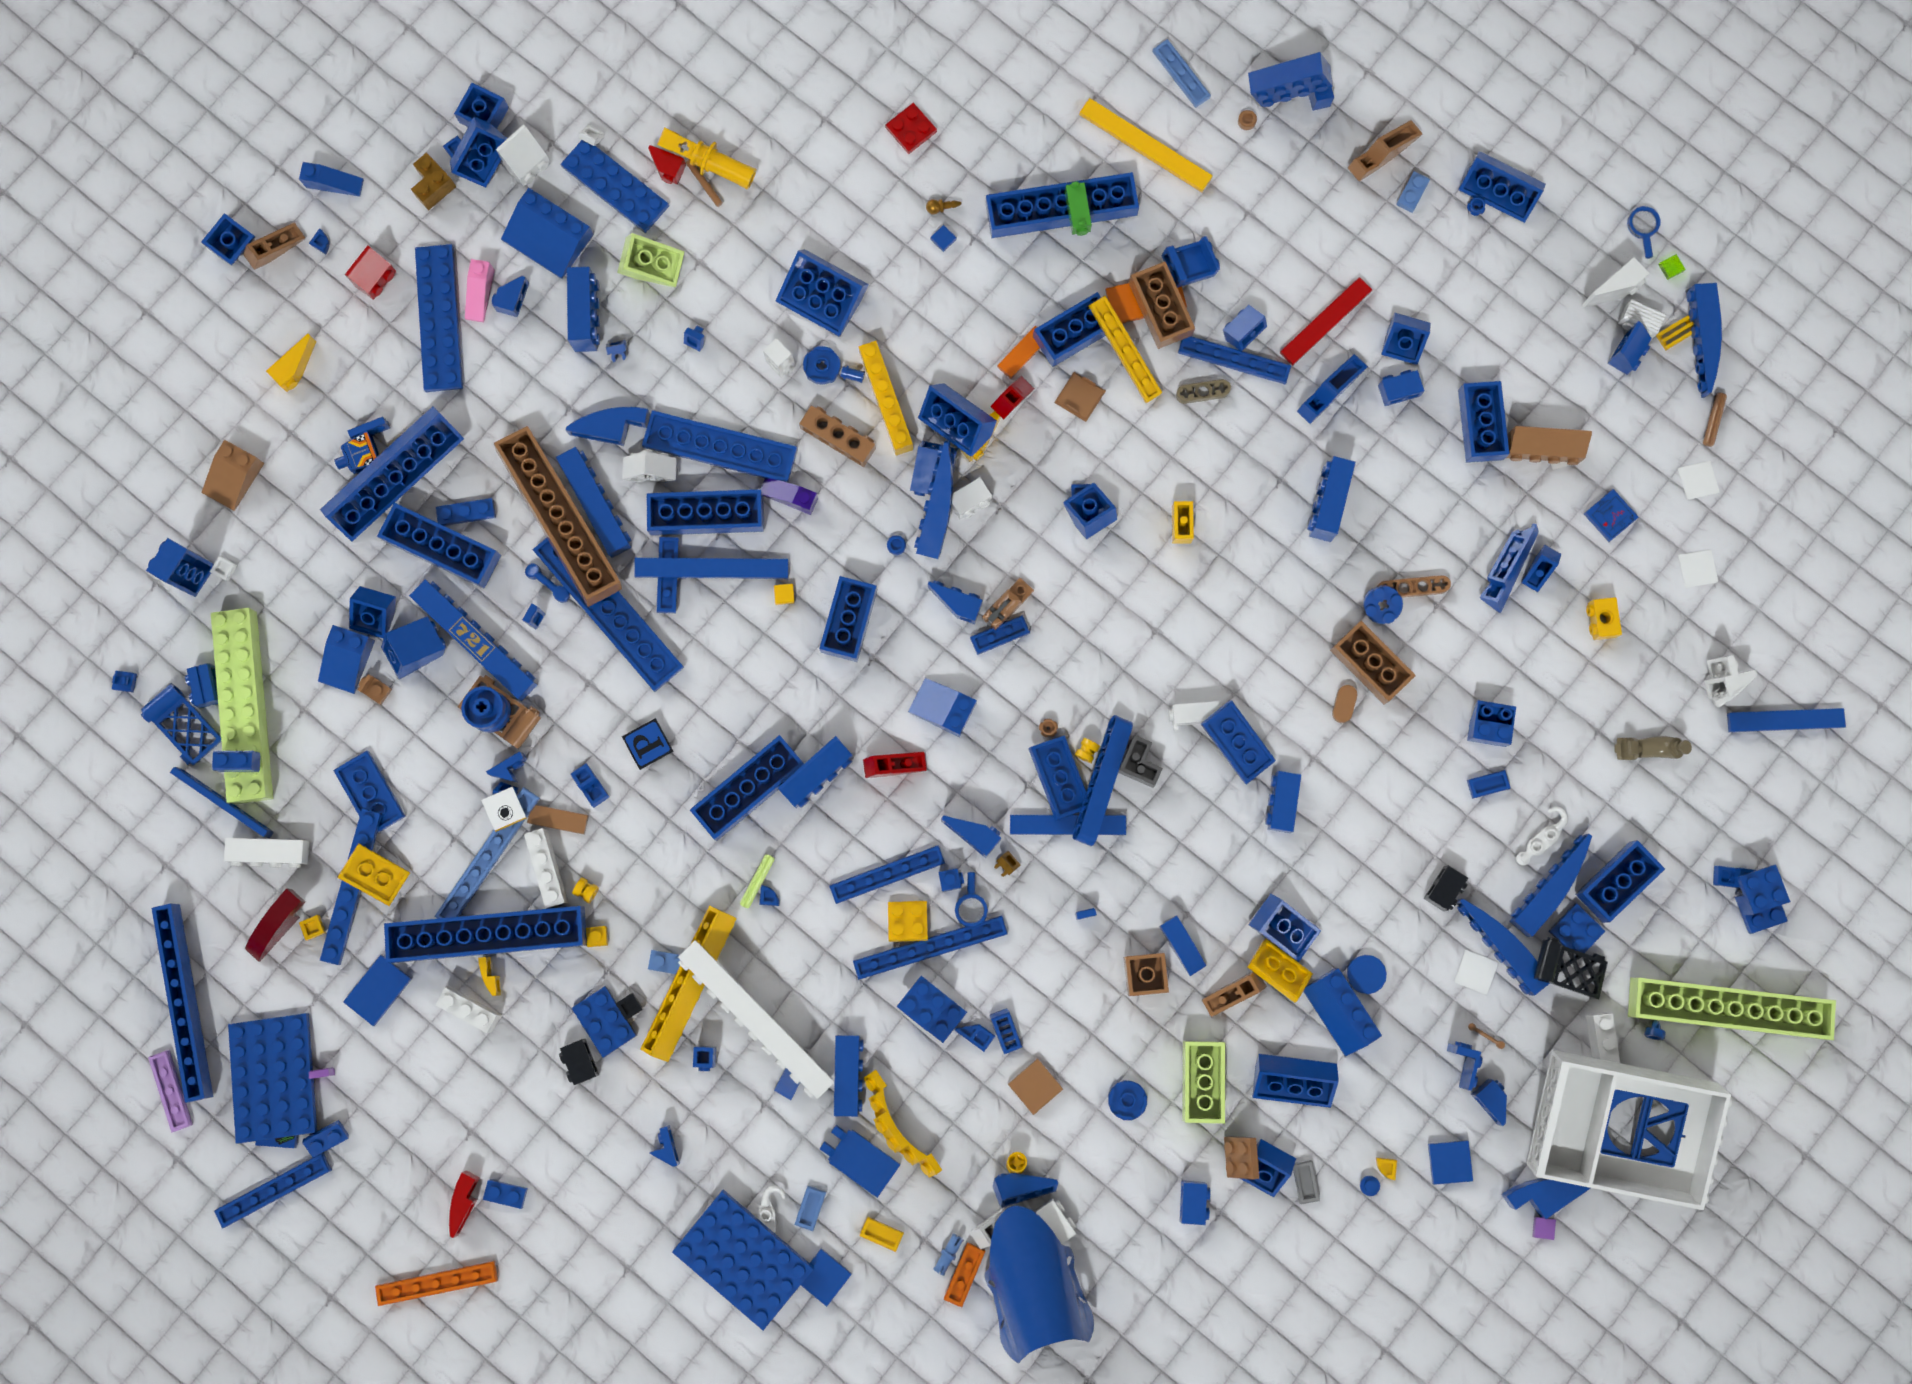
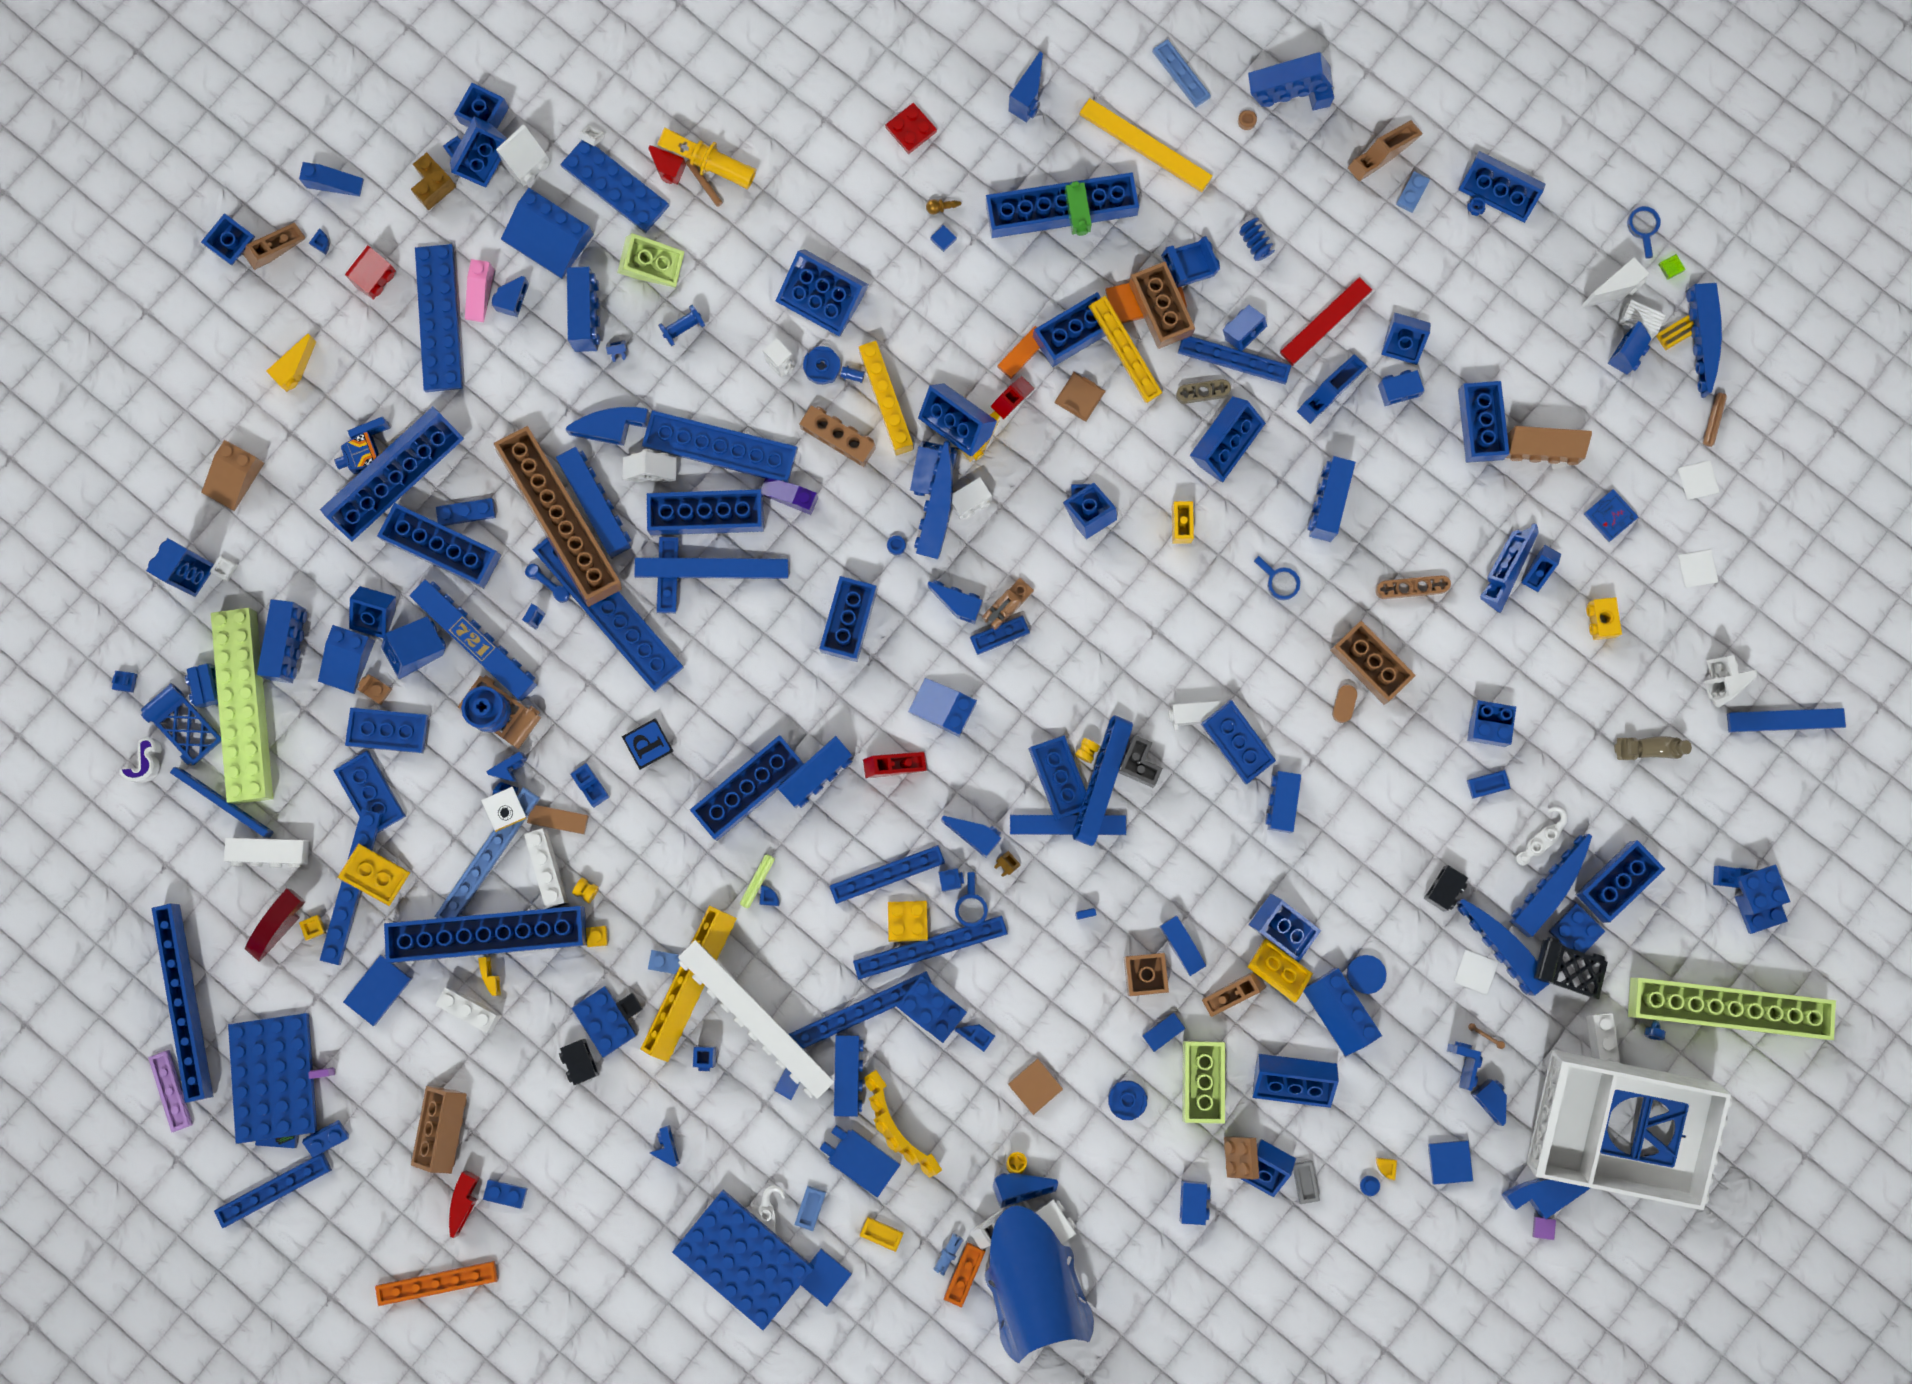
(147, 762): none -> white animal
(236, 761): blue brick -> none
(282, 641): none -> blue brick
(386, 730): none -> blue plate
(439, 1130): none -> medium nougat slope
(681, 325): none -> blue hose
(694, 338): blue tile -> none
(784, 594): yellow tile -> none
(854, 1014): none -> blue tile
(1000, 1015): blue slope -> none
(1024, 97): none -> blue slope
(1053, 727): medium nougat plate -> none
(1163, 1032): none -> blue tile
(1228, 438): none -> blue slope
(1255, 239): none -> blue piece
(1282, 583): none -> piece
(1384, 615): blue plate -> none

